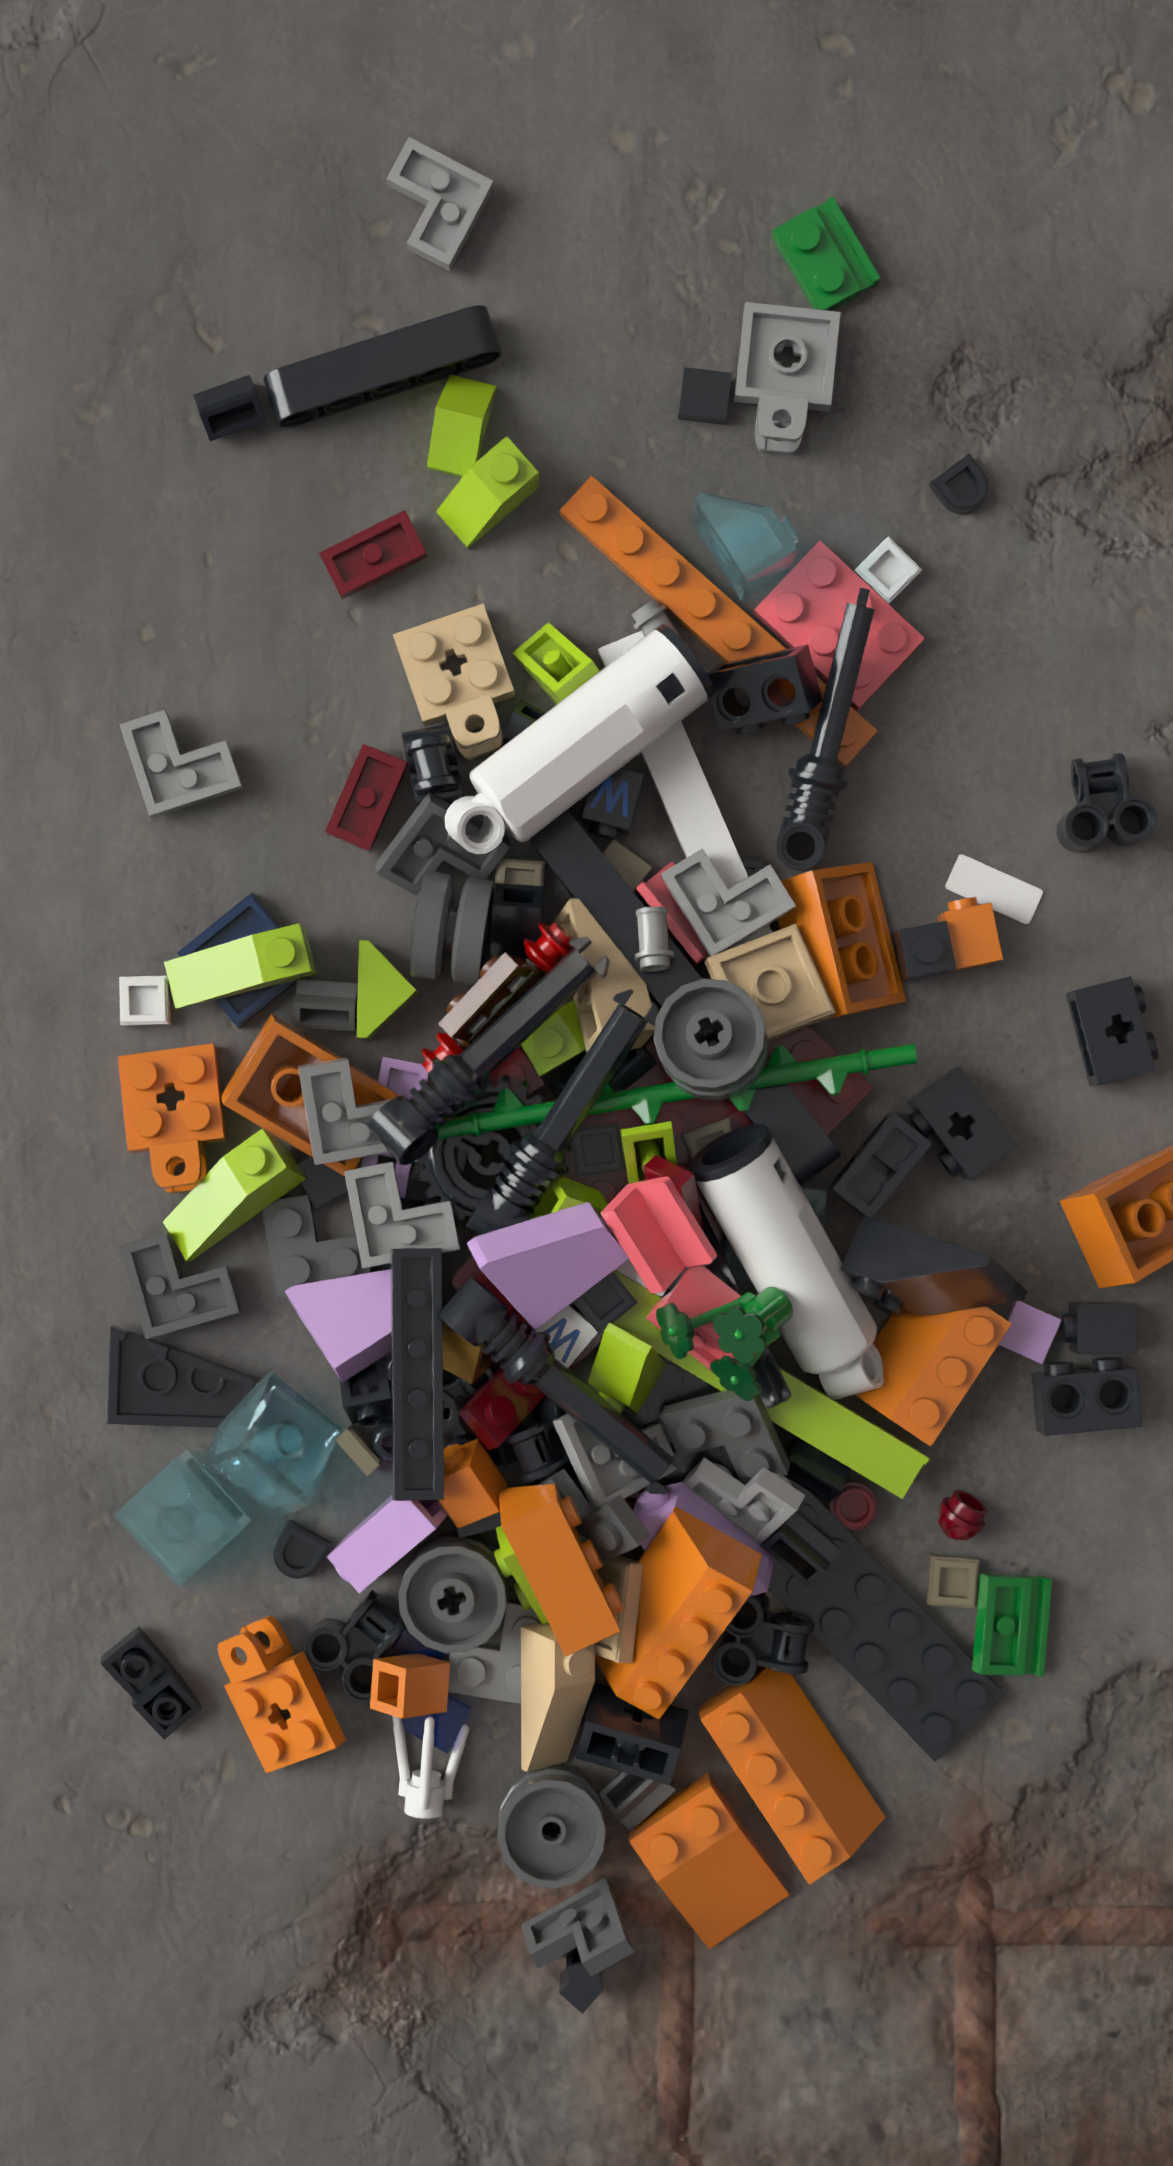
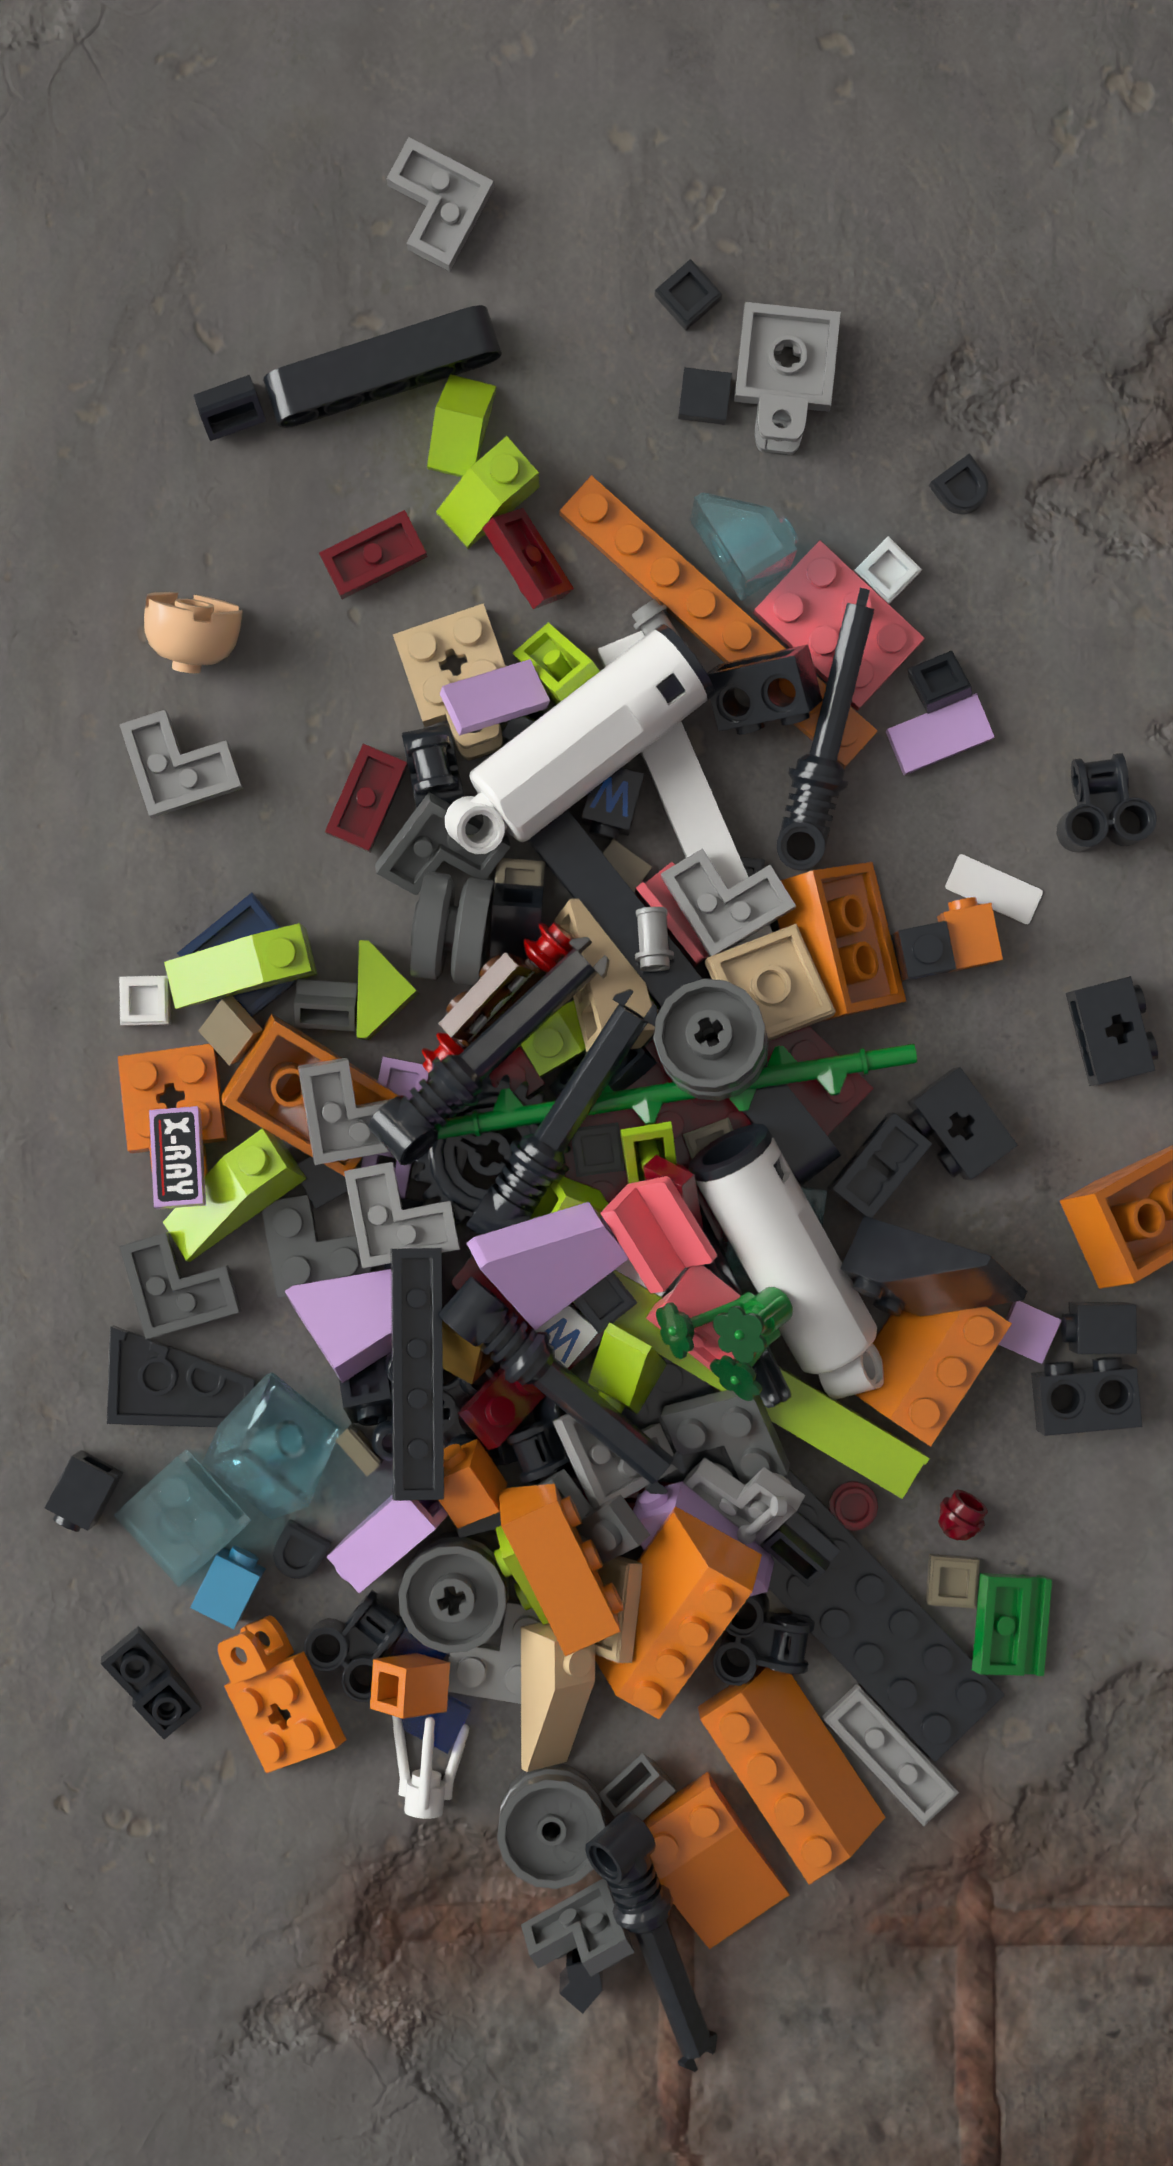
(83, 1492): none -> black brick
(177, 1157): none -> tile
(191, 629): none -> light nougat cylinder
(228, 1586): none -> dark azure brick
(230, 1030): none -> dark tan tile
(494, 697): none -> lavender tile
(527, 558): none -> dark red plate
(631, 1739): black brick -> none
(642, 1907): none -> black piece
(688, 294): none -> black tile
(778, 1508): none -> light grey hinge
(815, 1470): black piece -> none
(825, 256): green plate -> none
(890, 1754): none -> light grey tile
(939, 682): none -> black tile
(939, 734): none -> lavender tile

